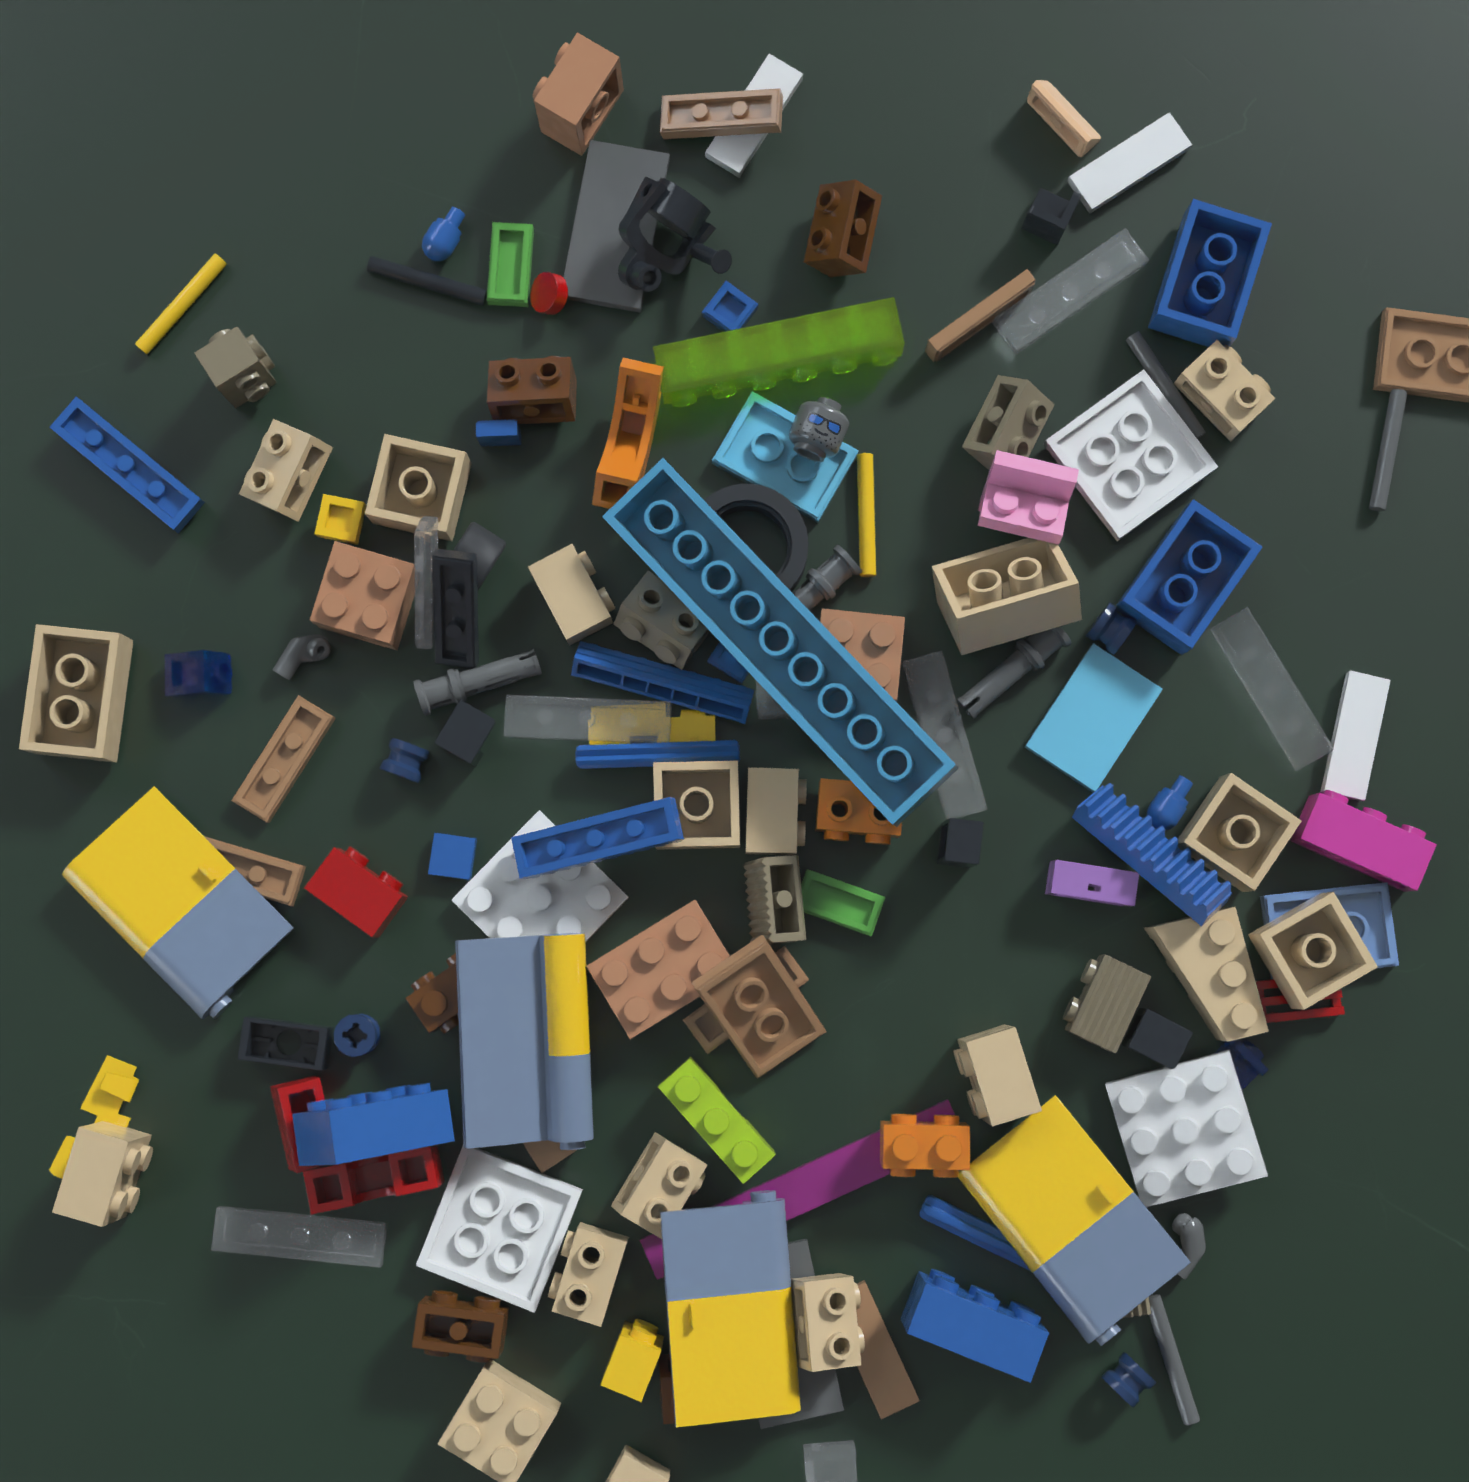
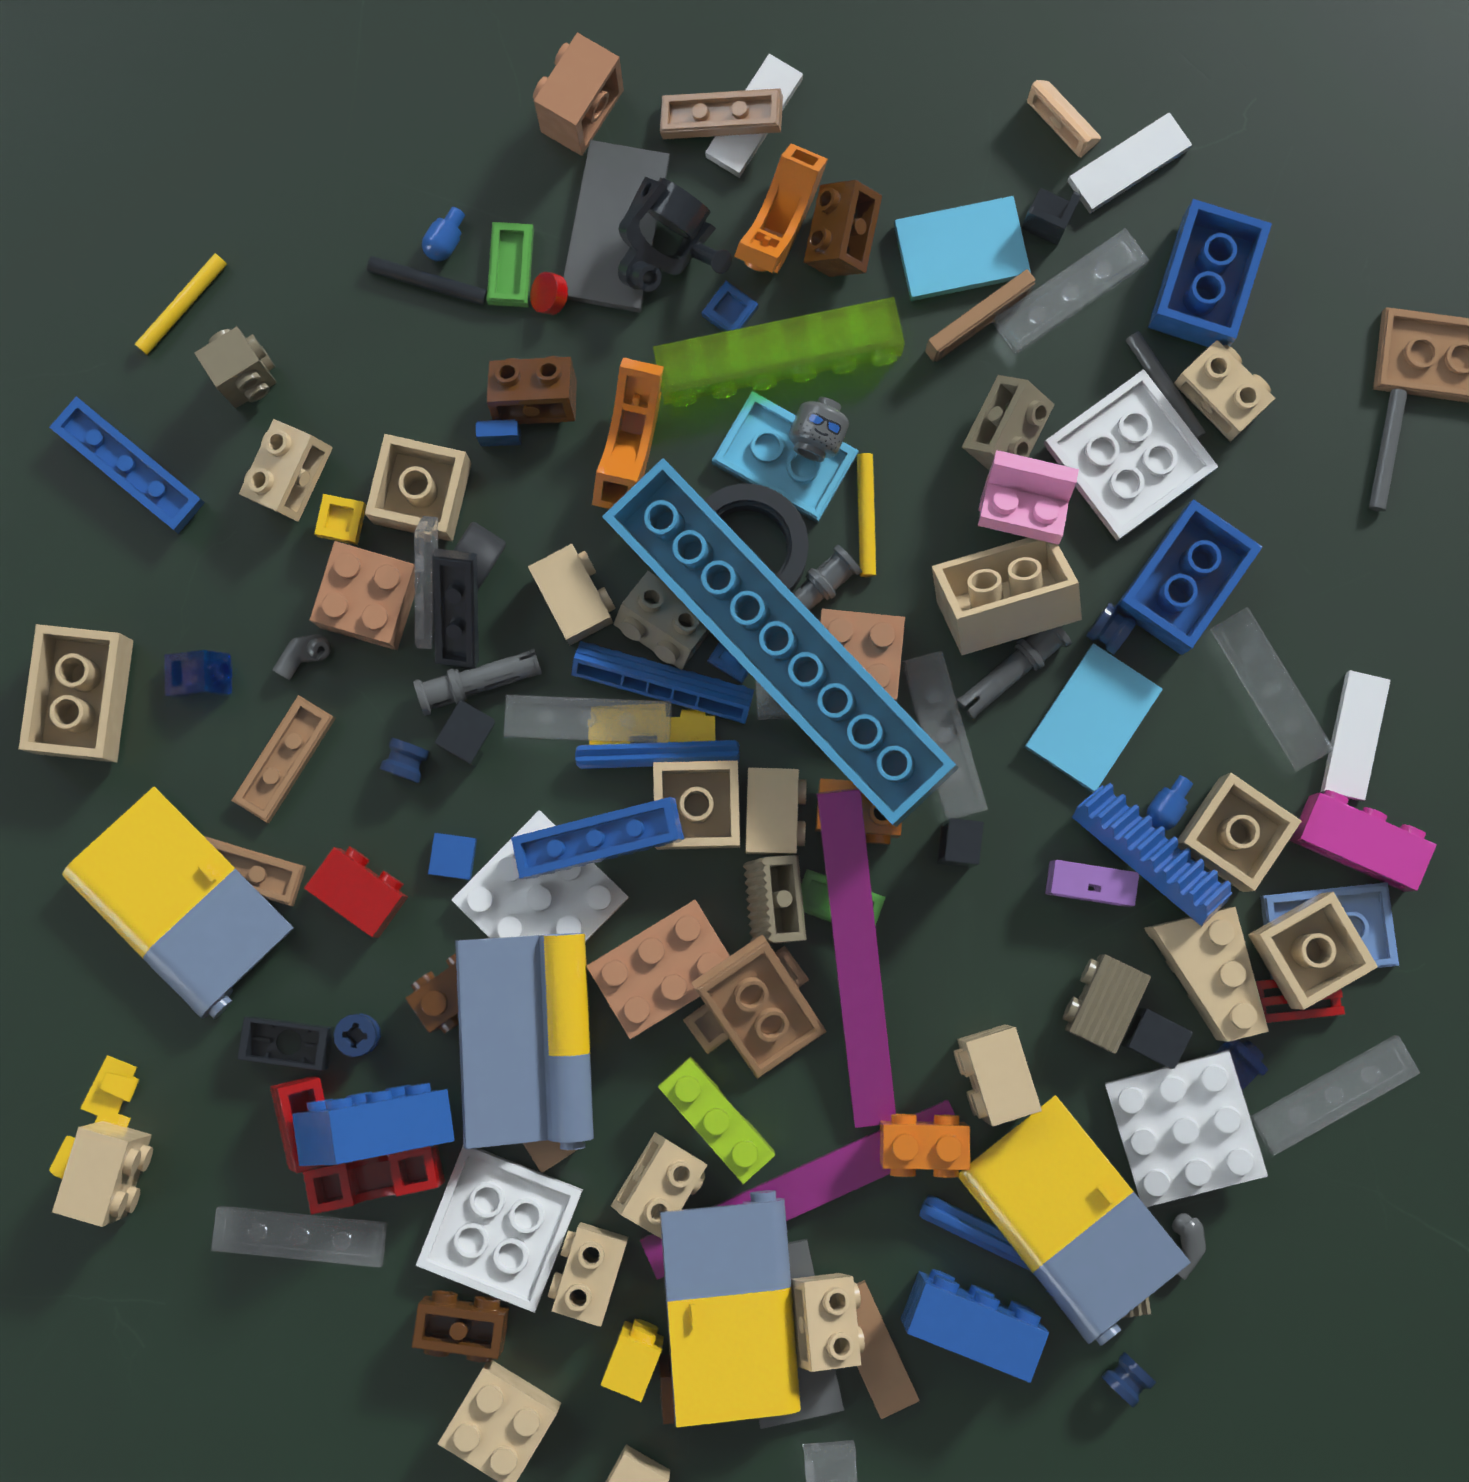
(783, 210): none -> orange arch
(856, 956): none -> magenta tile
(961, 248): none -> medium azure tile
(1172, 1361): dark grey bar -> none
(1335, 1095): none -> clear tile

